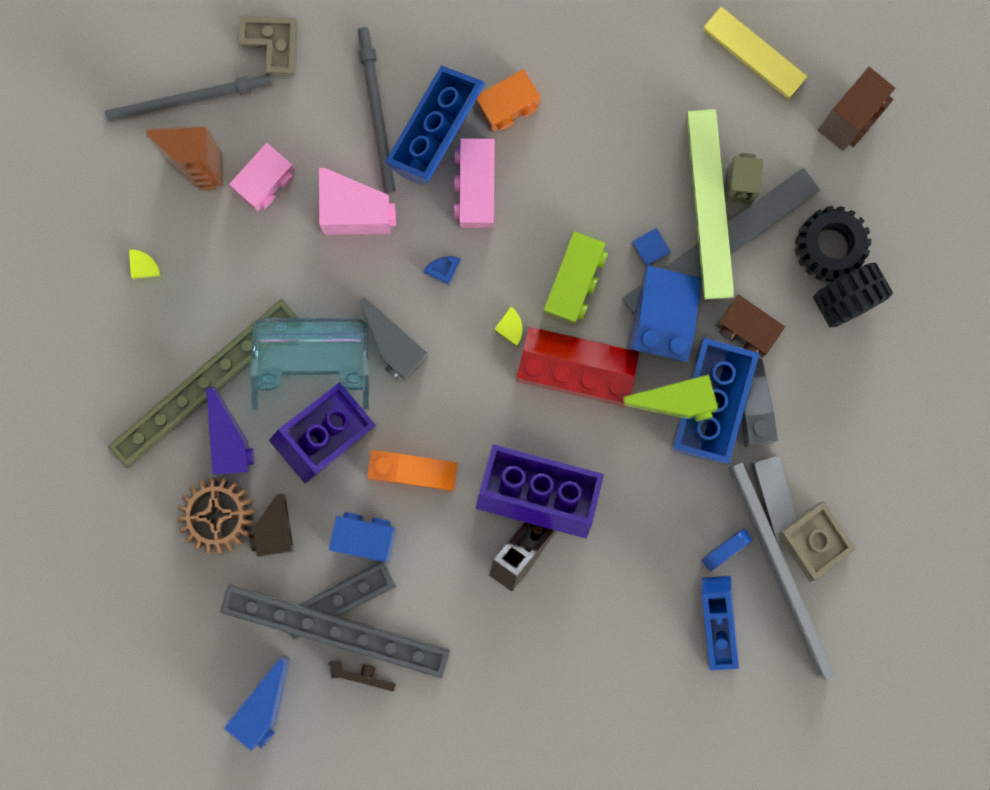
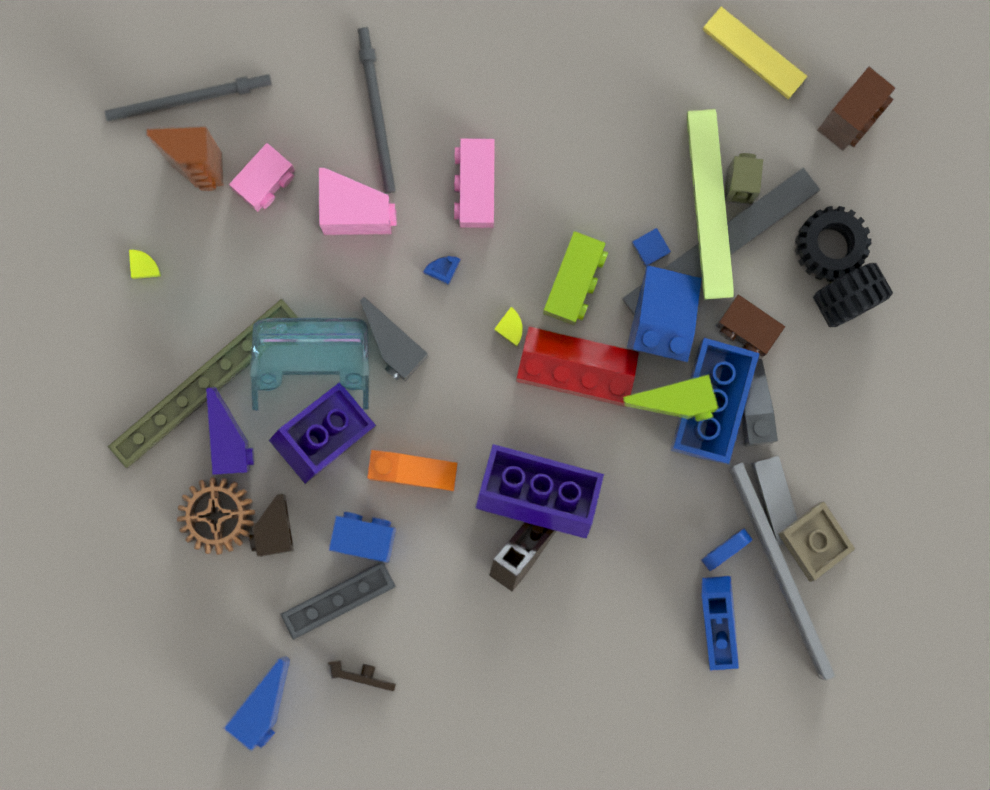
(277, 36): dark tan plate -> none
(334, 630): dark grey tile -> none
(434, 124): blue slope -> none
(508, 101): orange brick -> none

